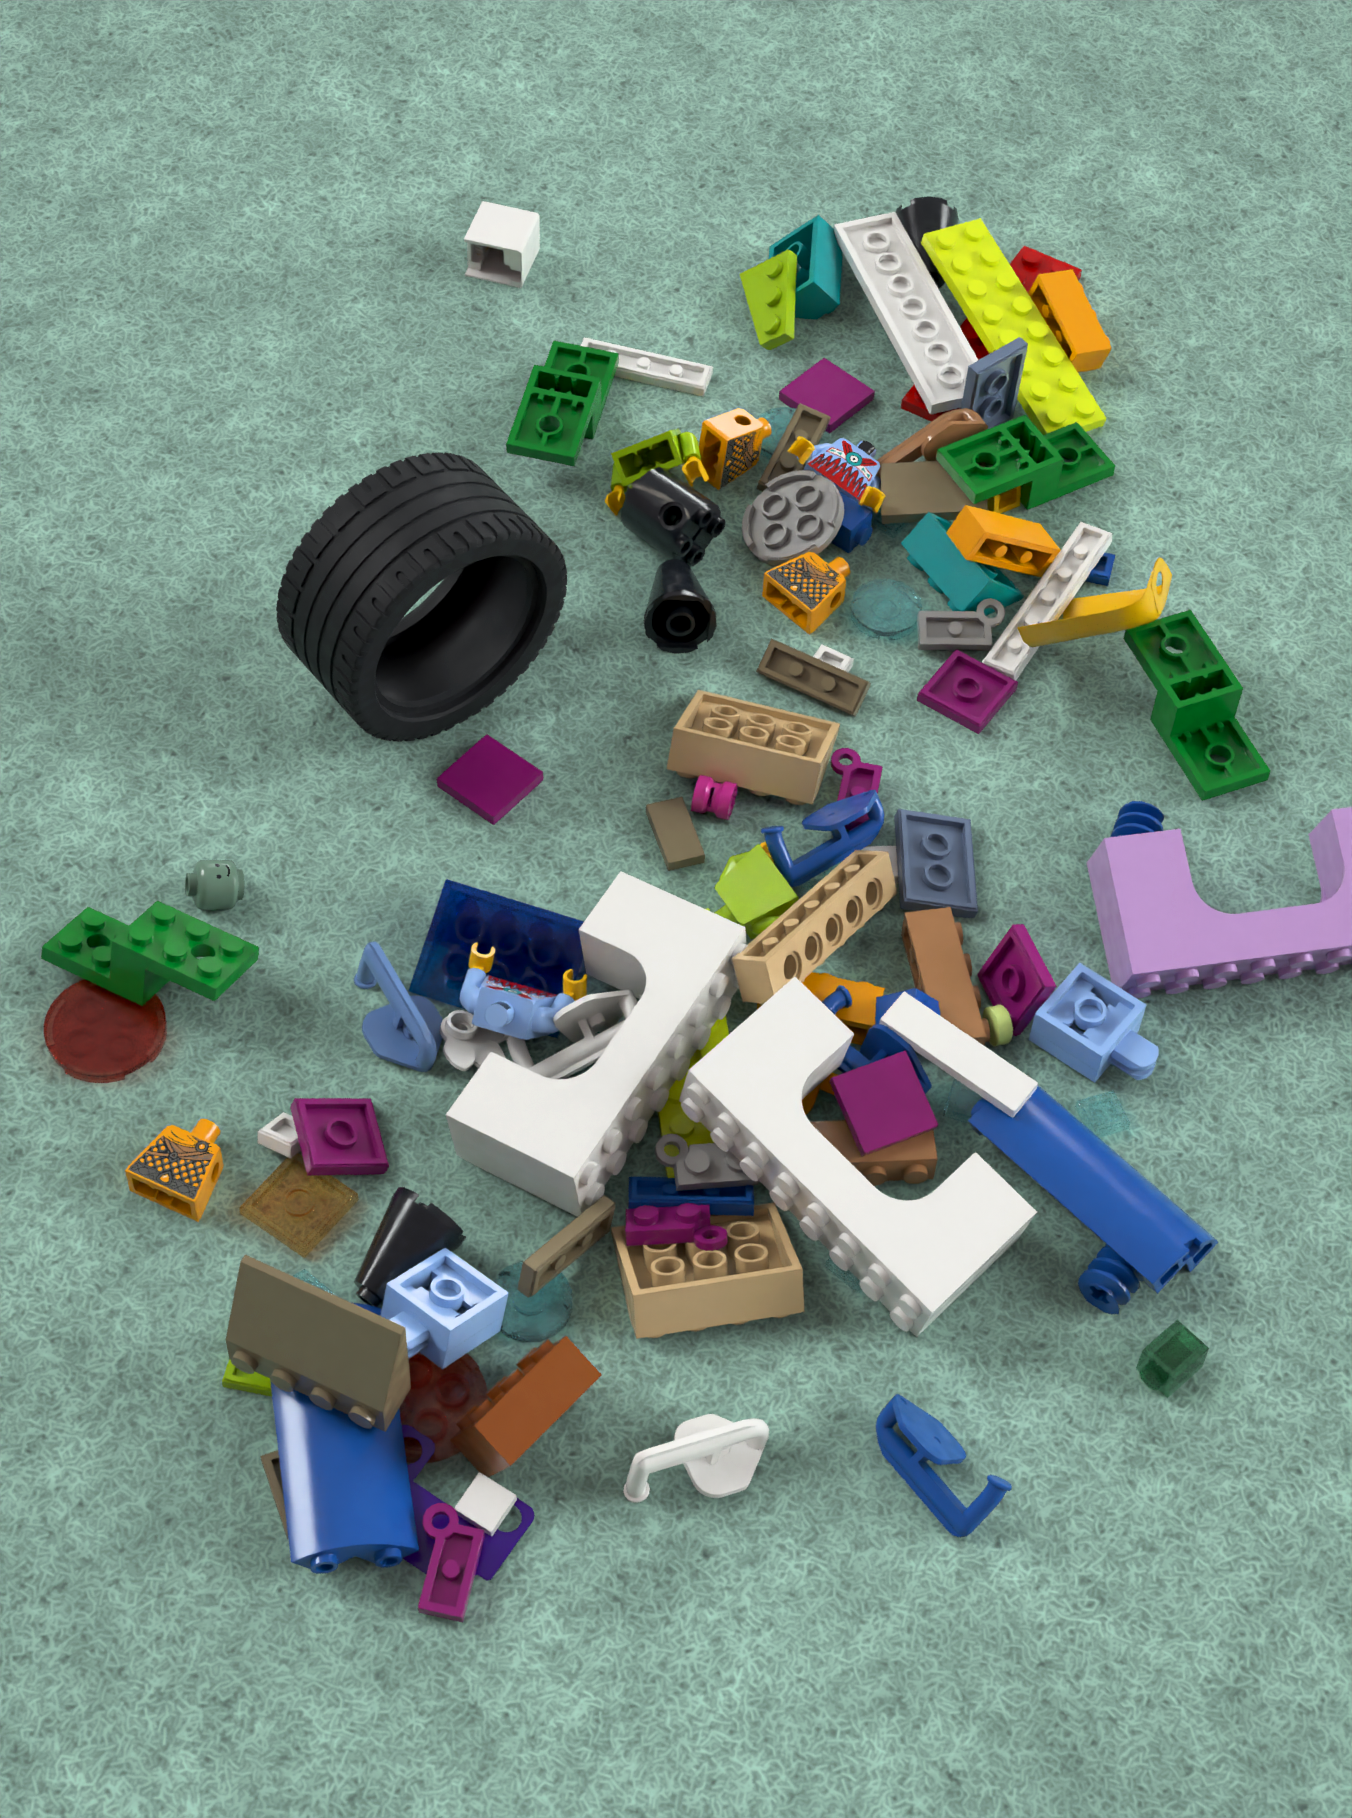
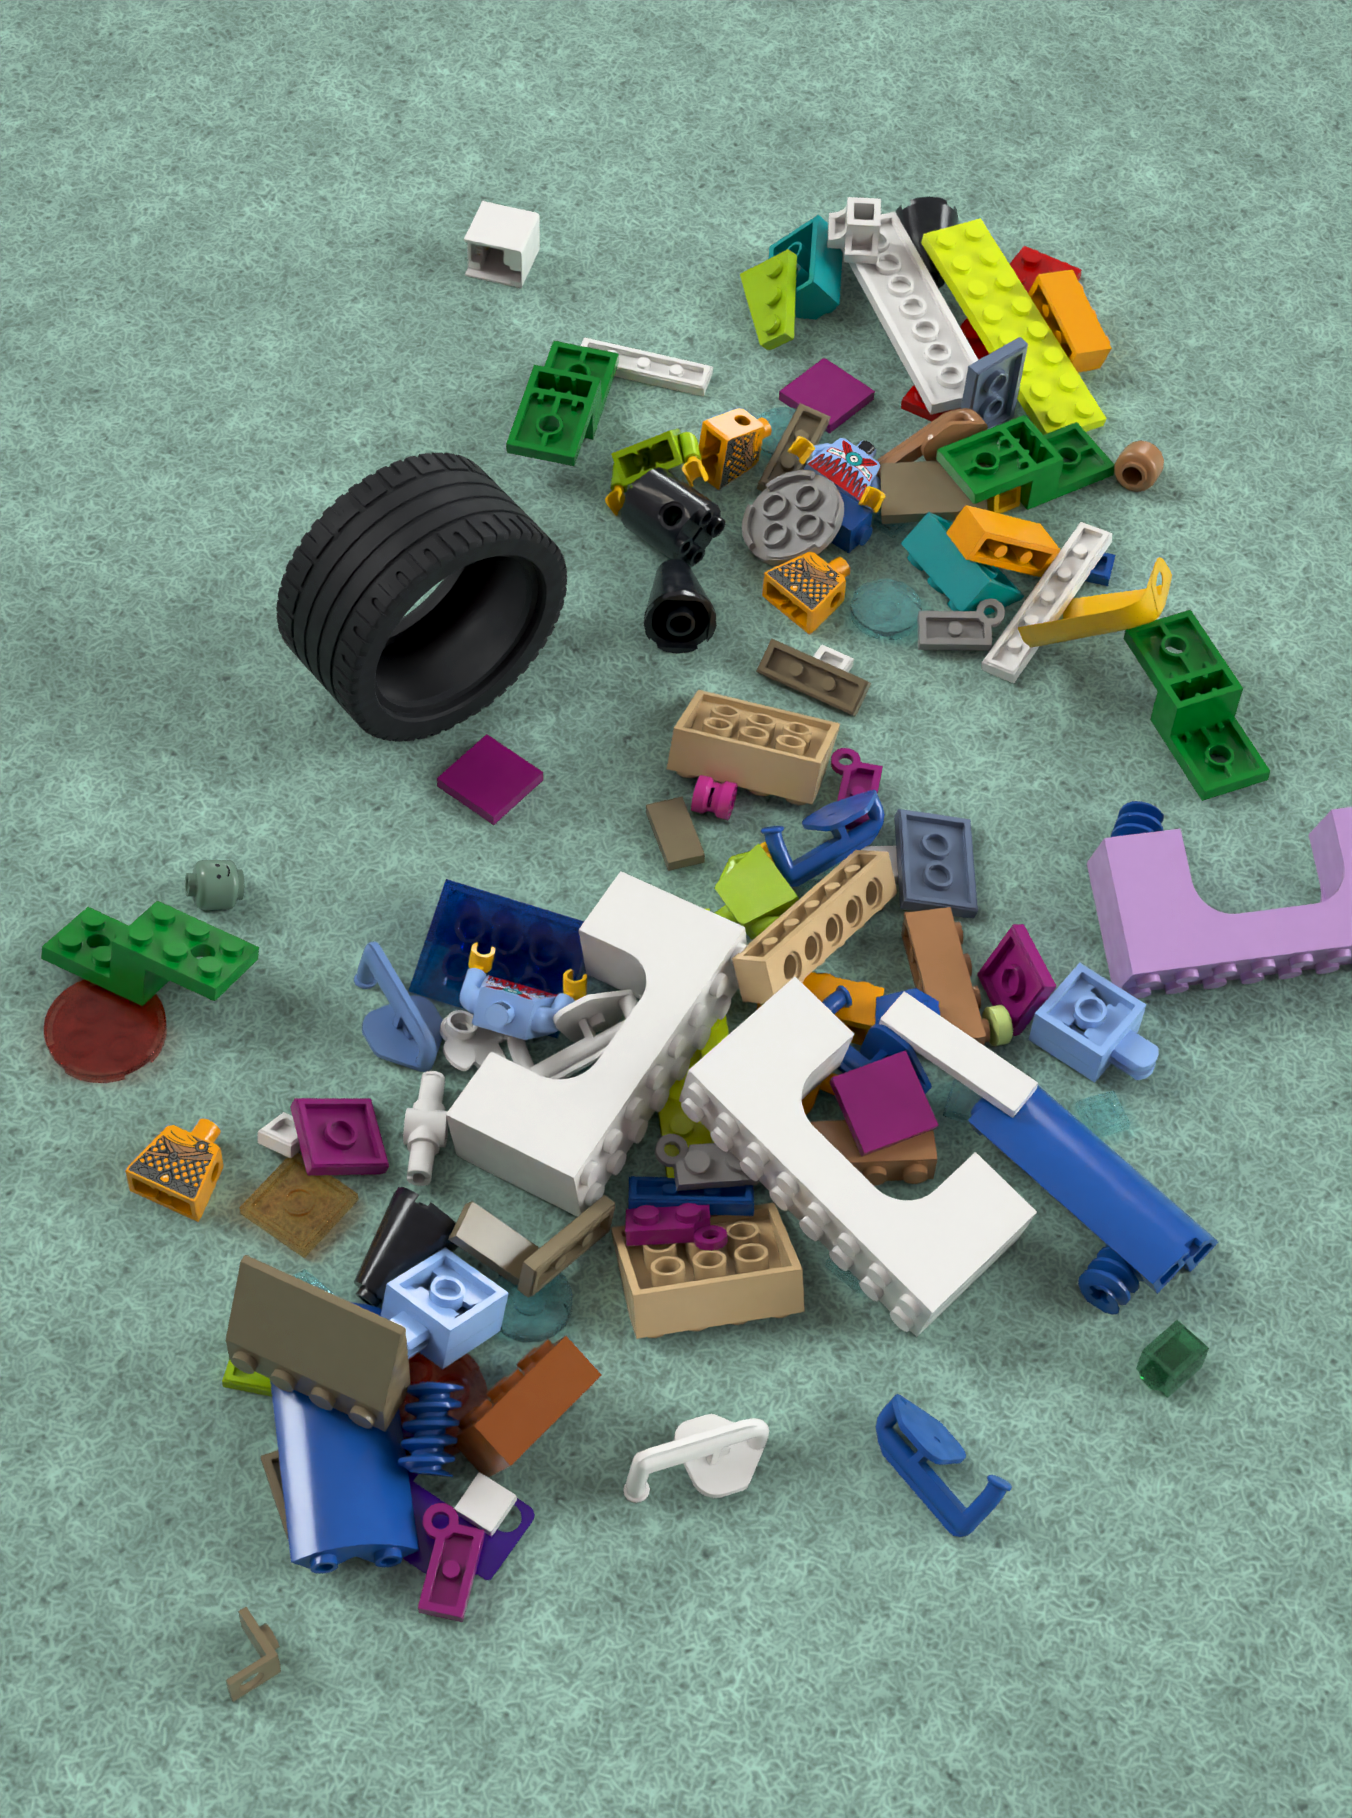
(266, 1667): none -> dark tan bracket
(425, 1128): none -> white pin
(430, 1428): none -> blue piece
(491, 1242): none -> tile
(856, 230): none -> white brick
(967, 691): magenta tile -> none
(1139, 466): none -> medium nougat head

